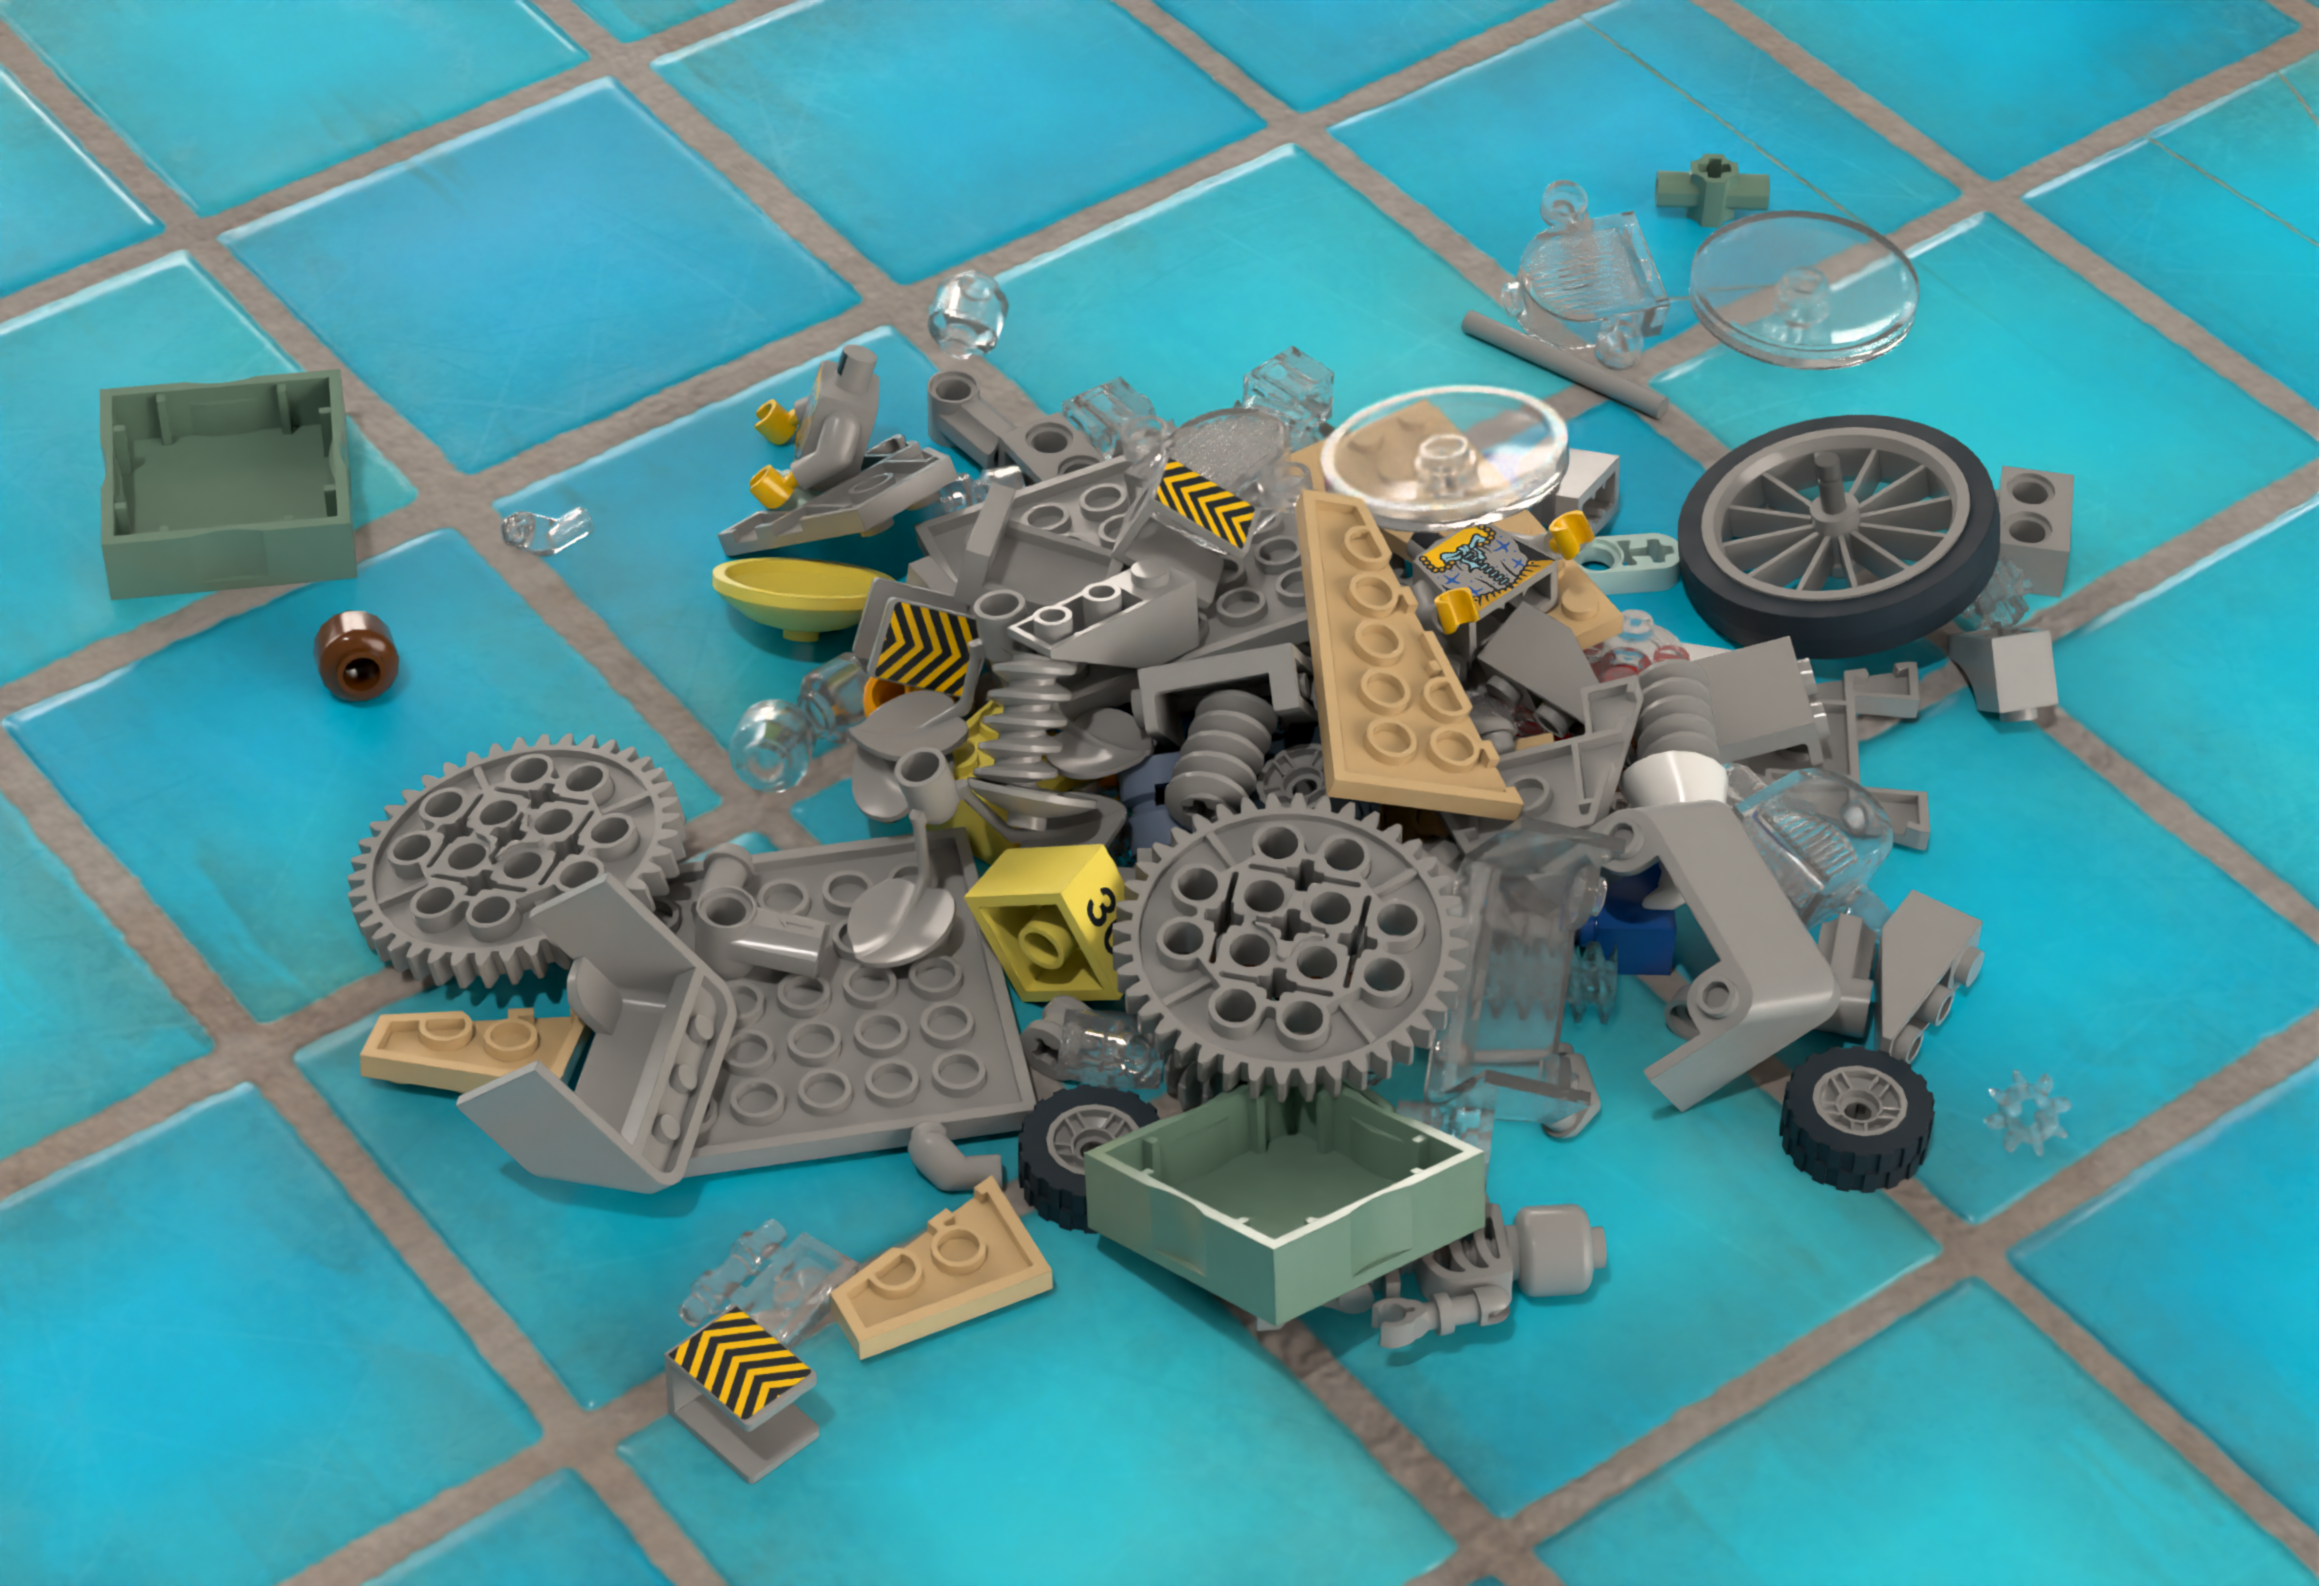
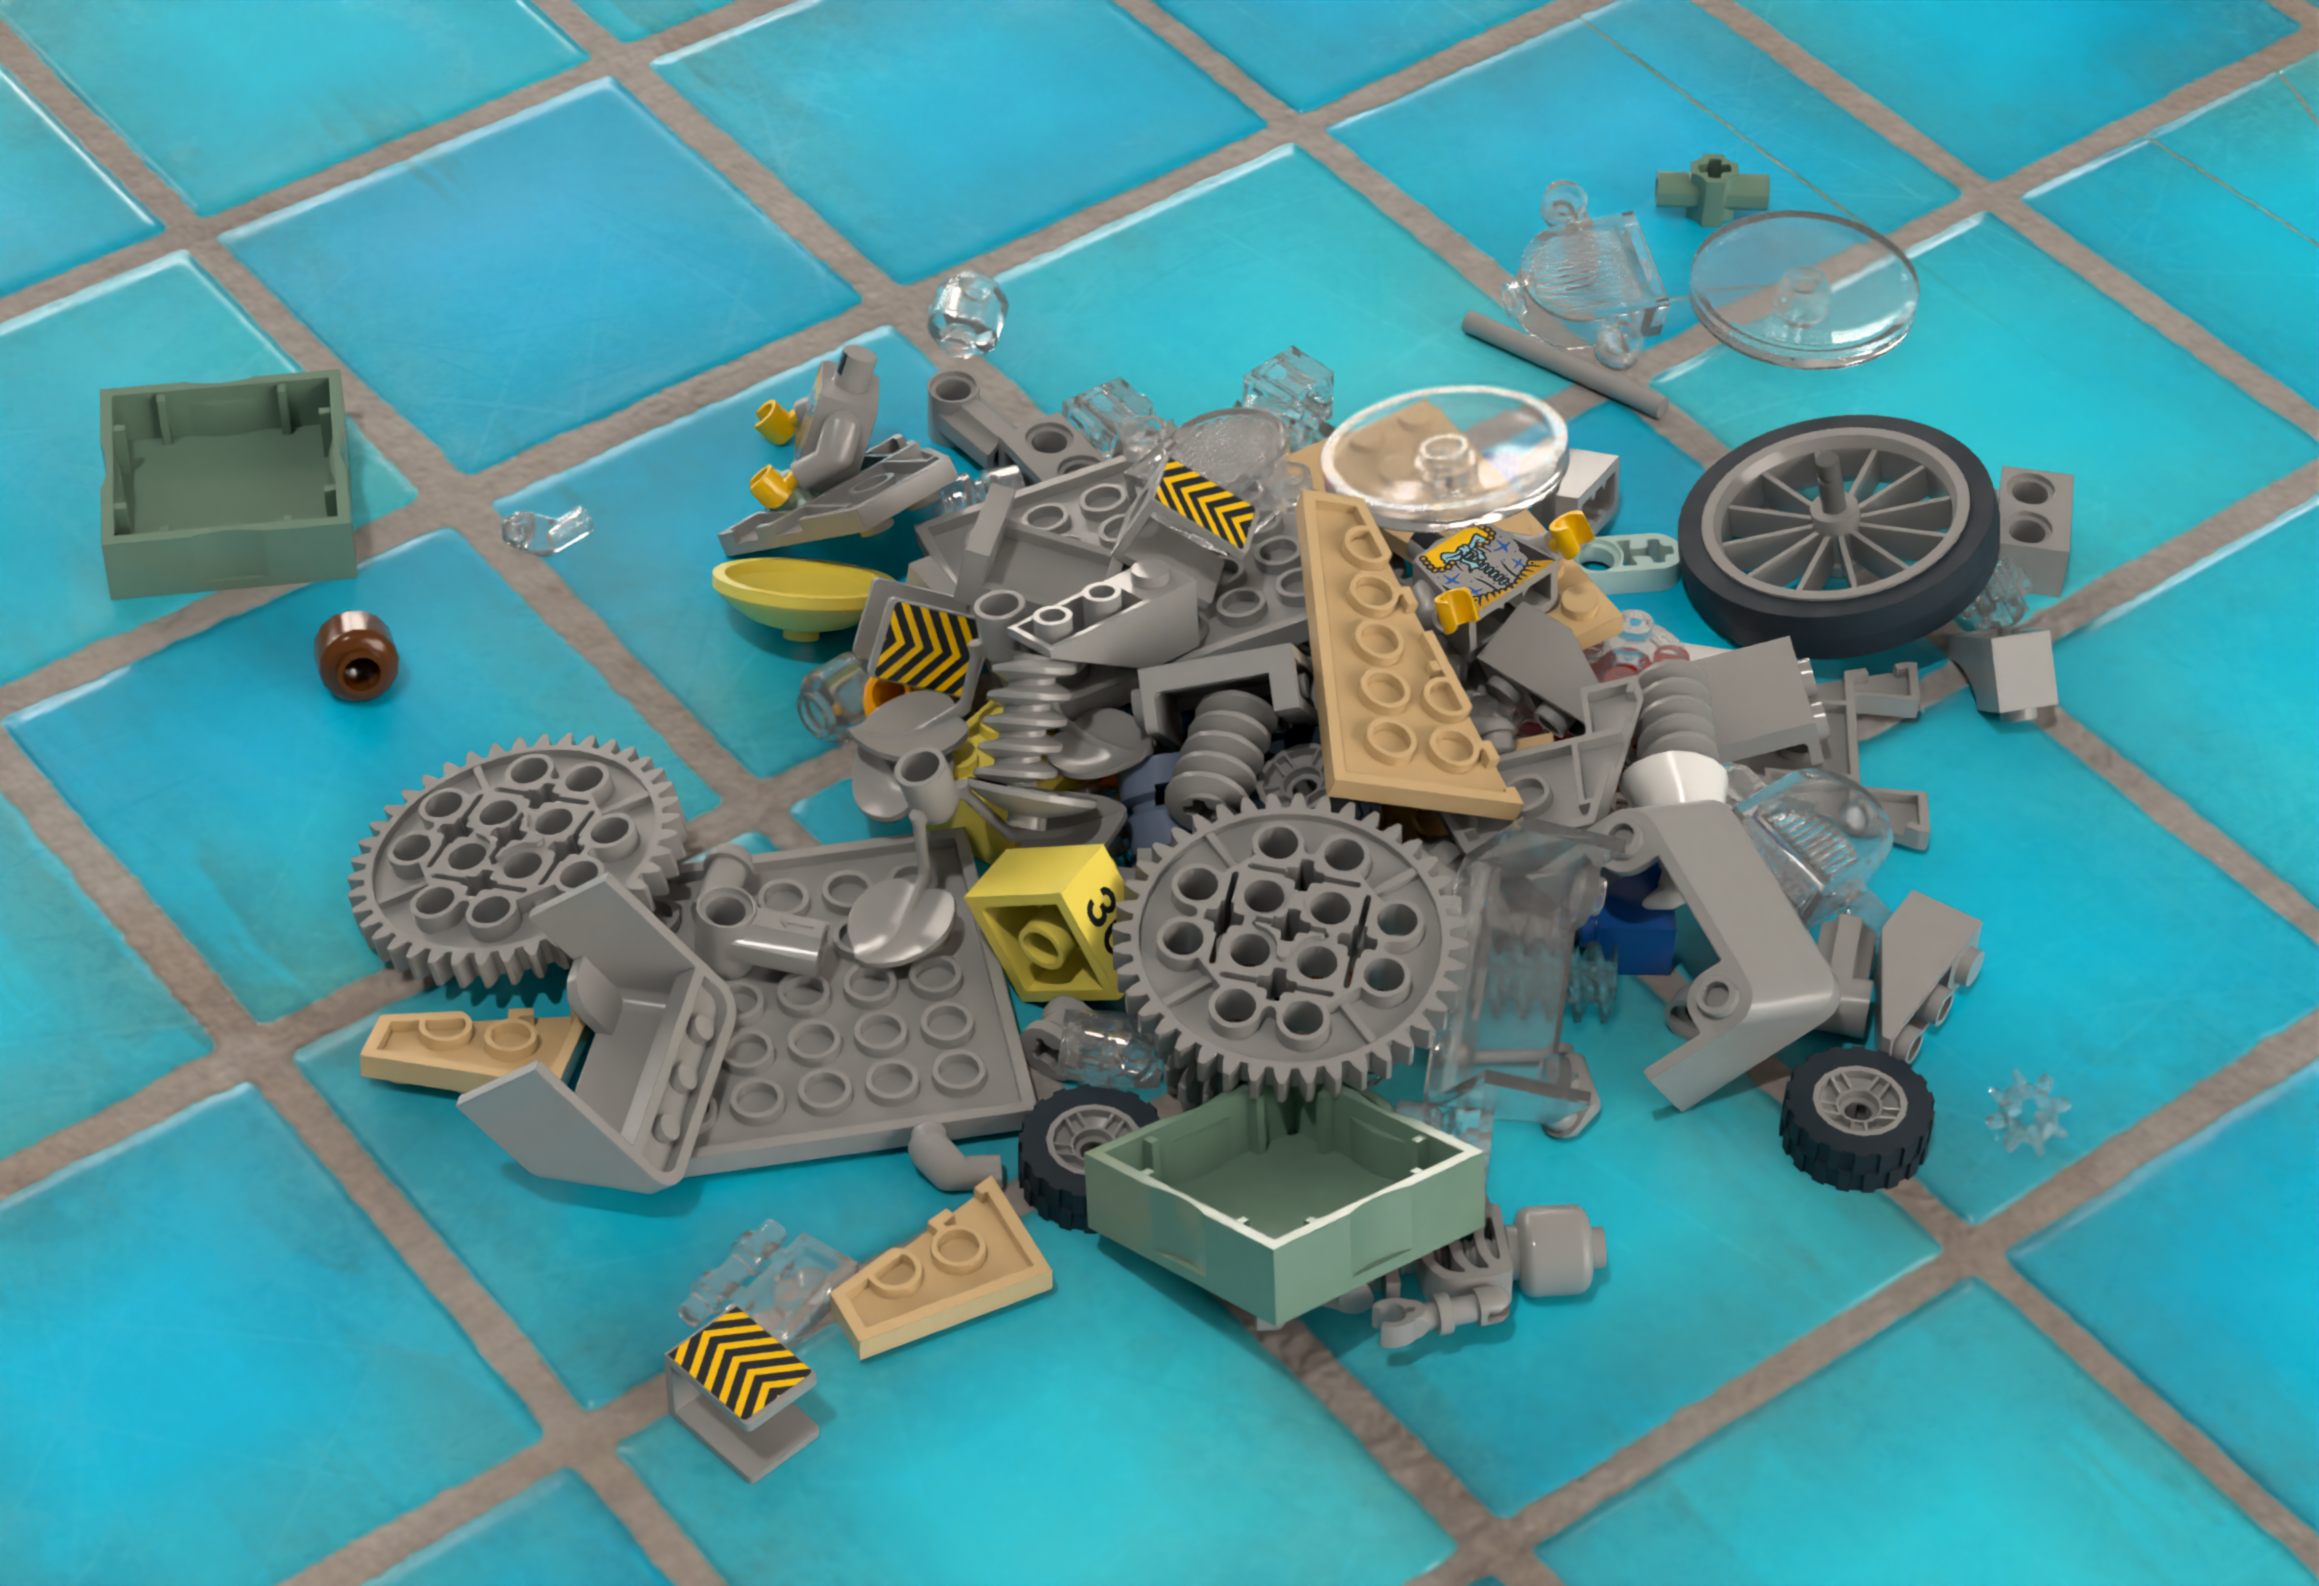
(772, 745): clear head -> none

